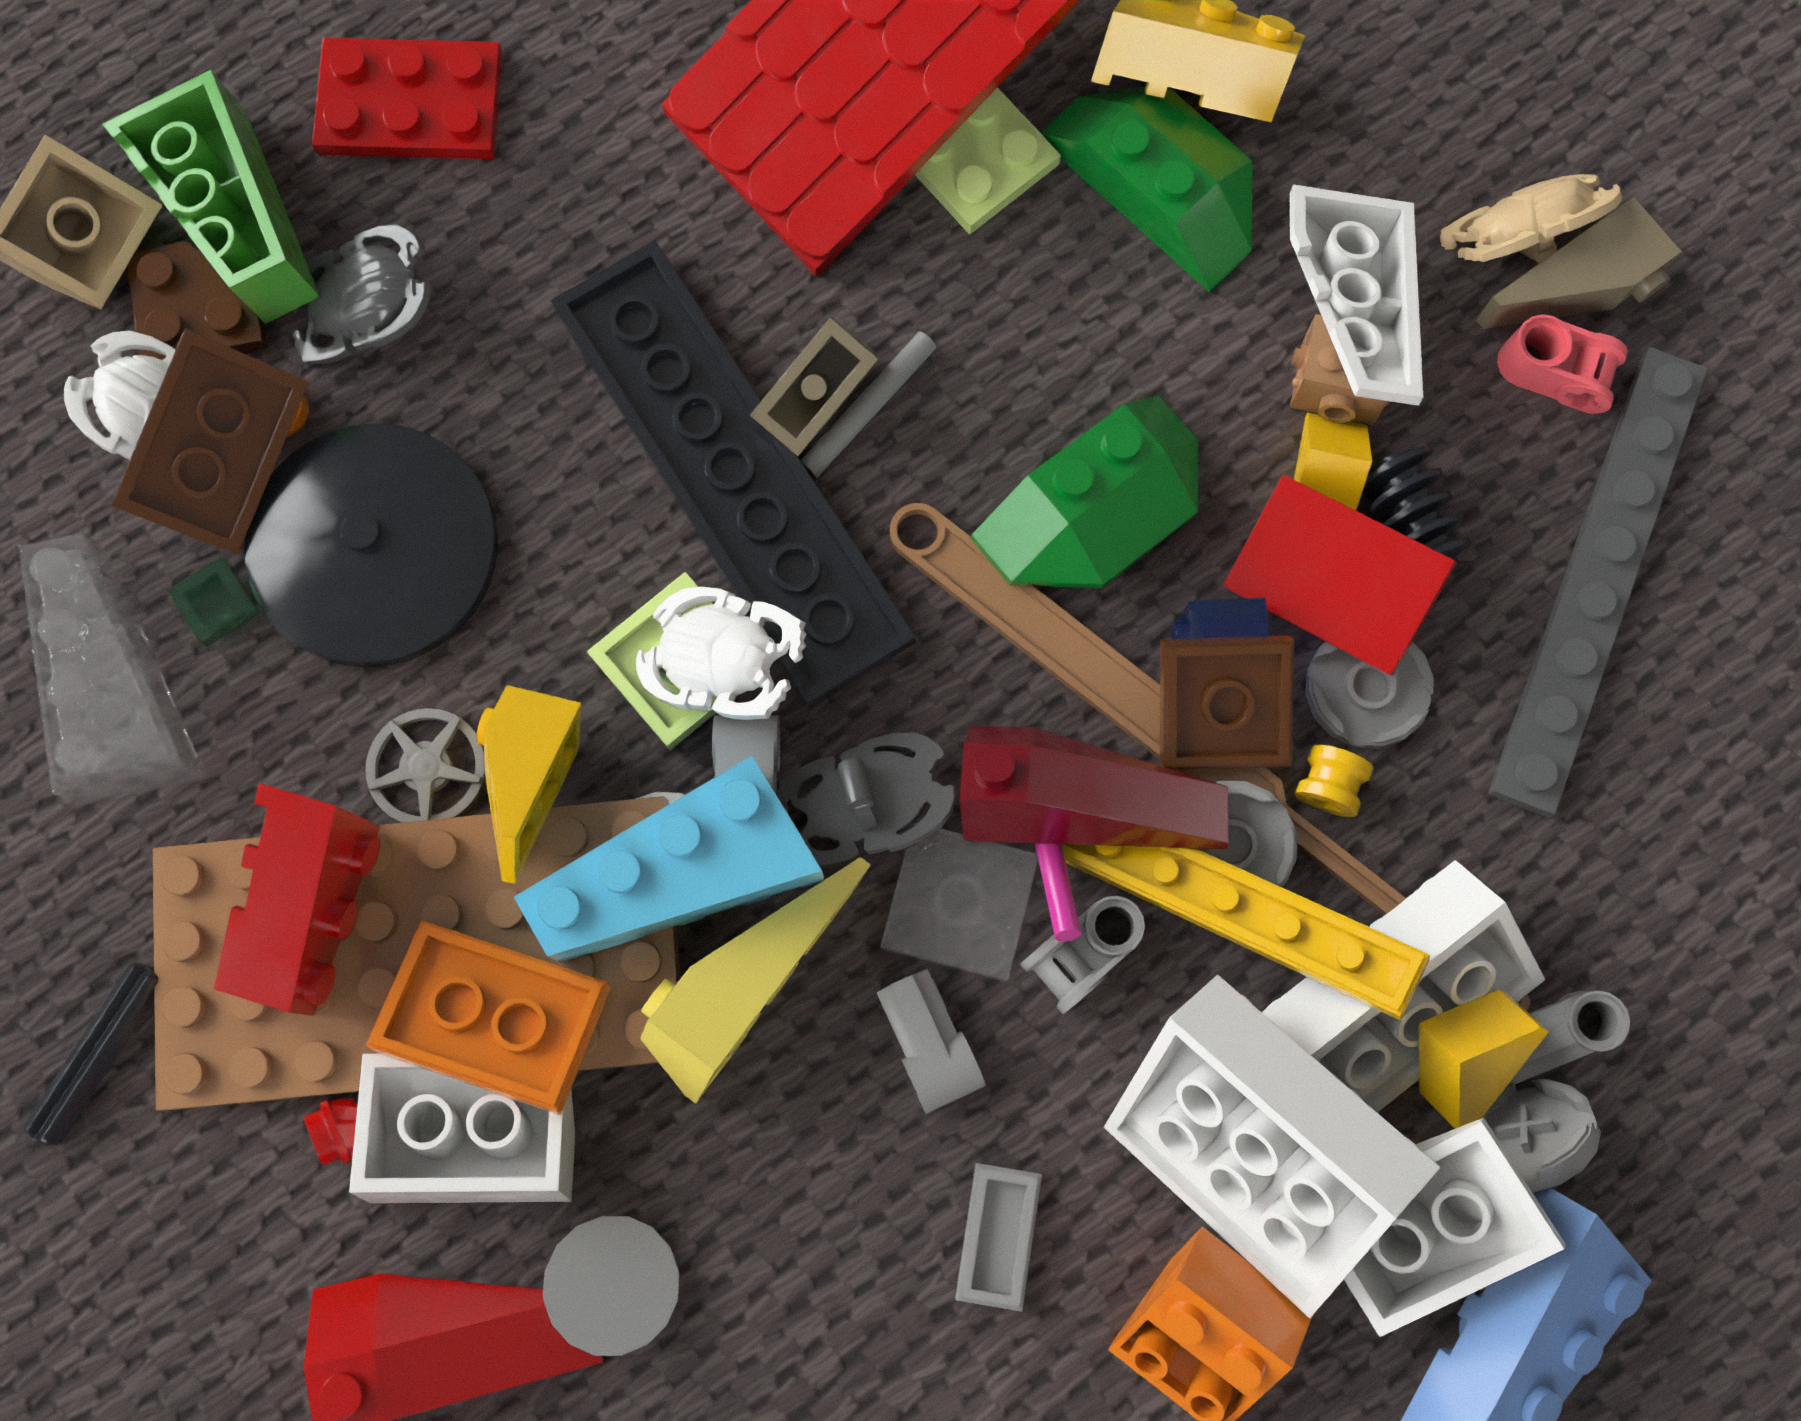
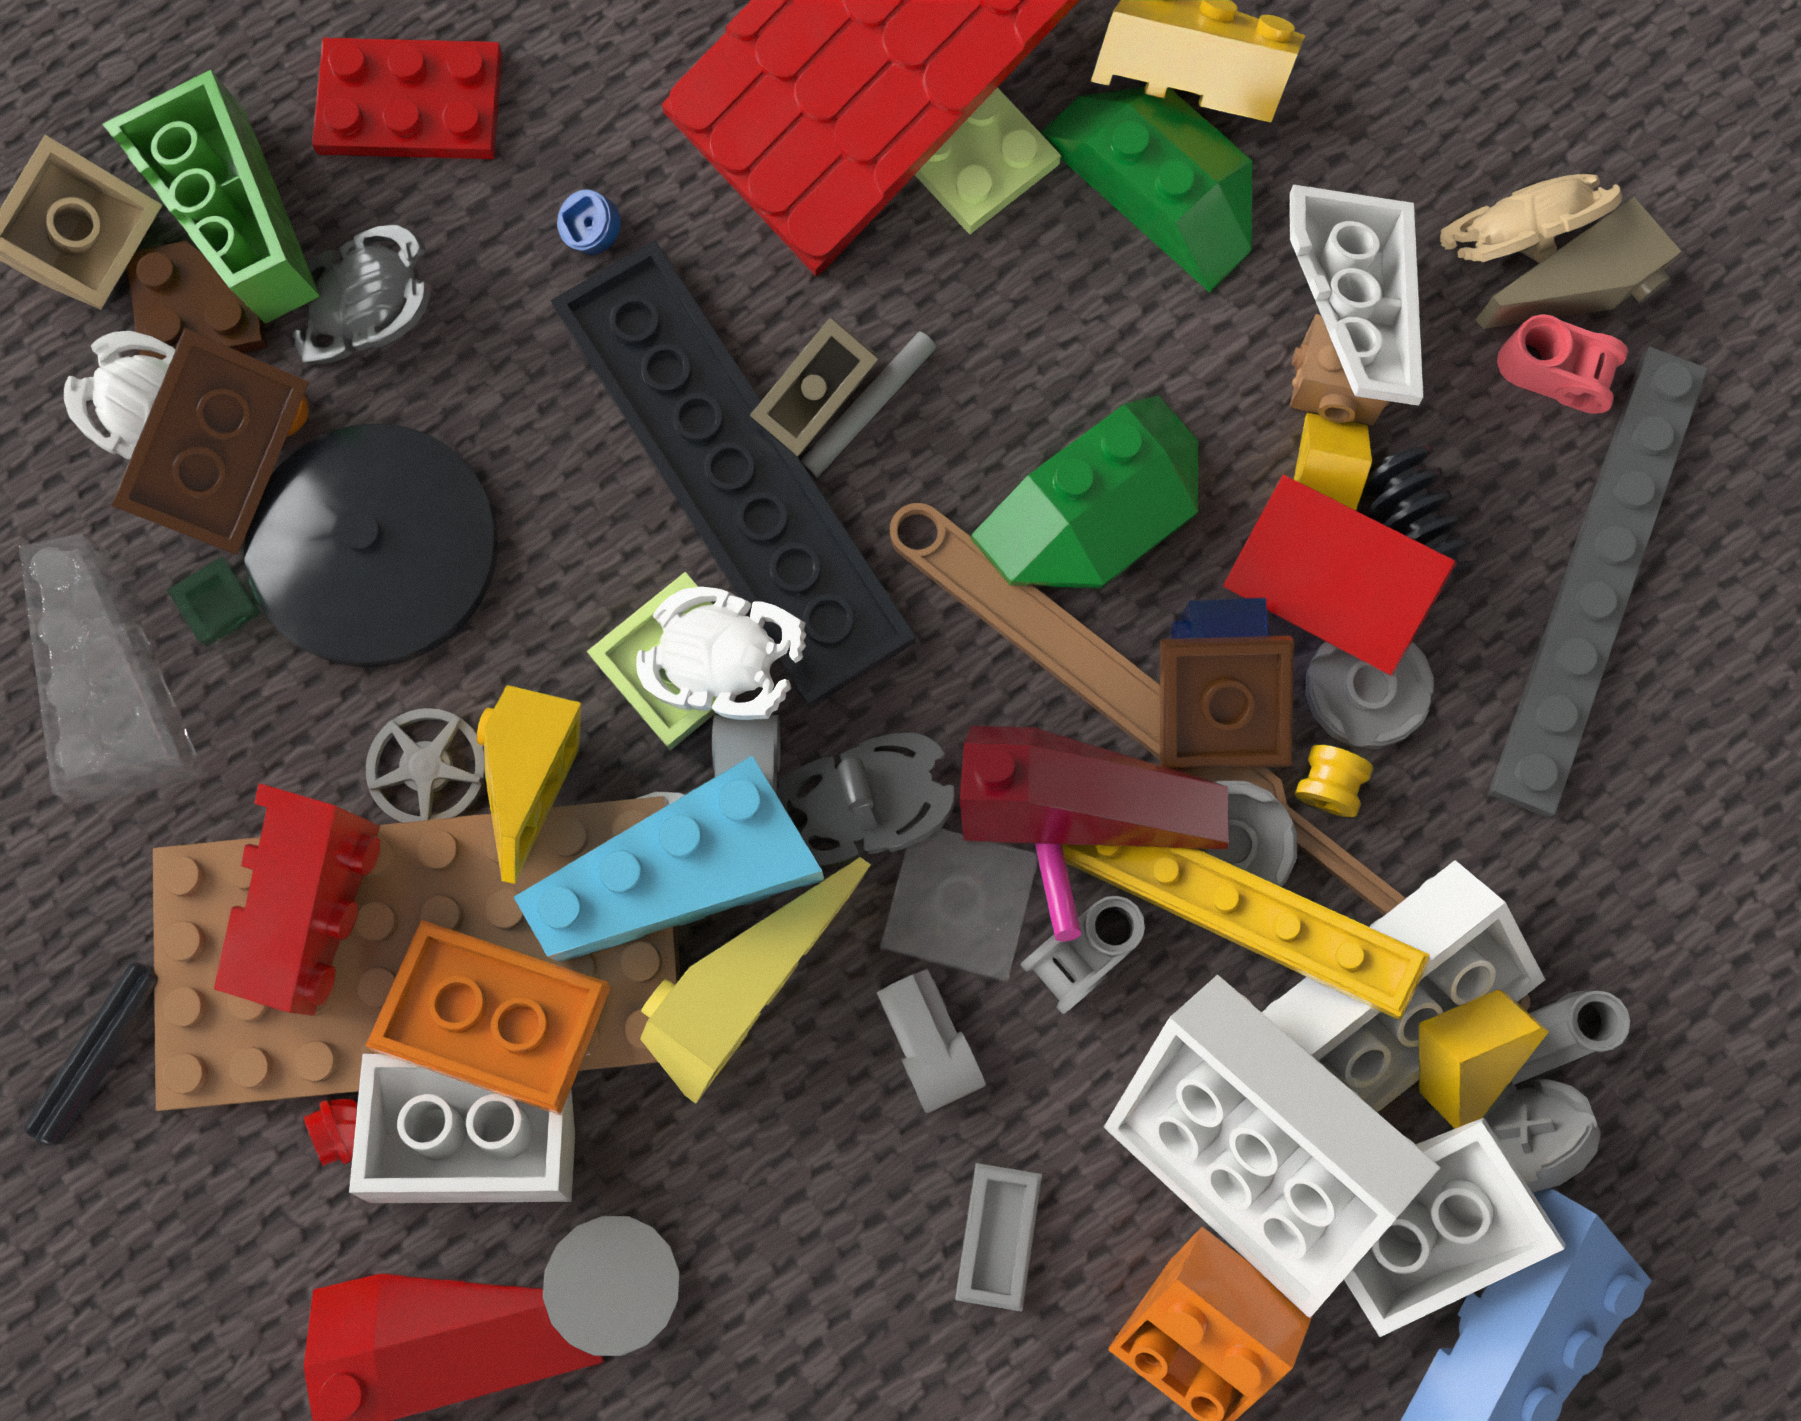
(588, 222): none -> tile

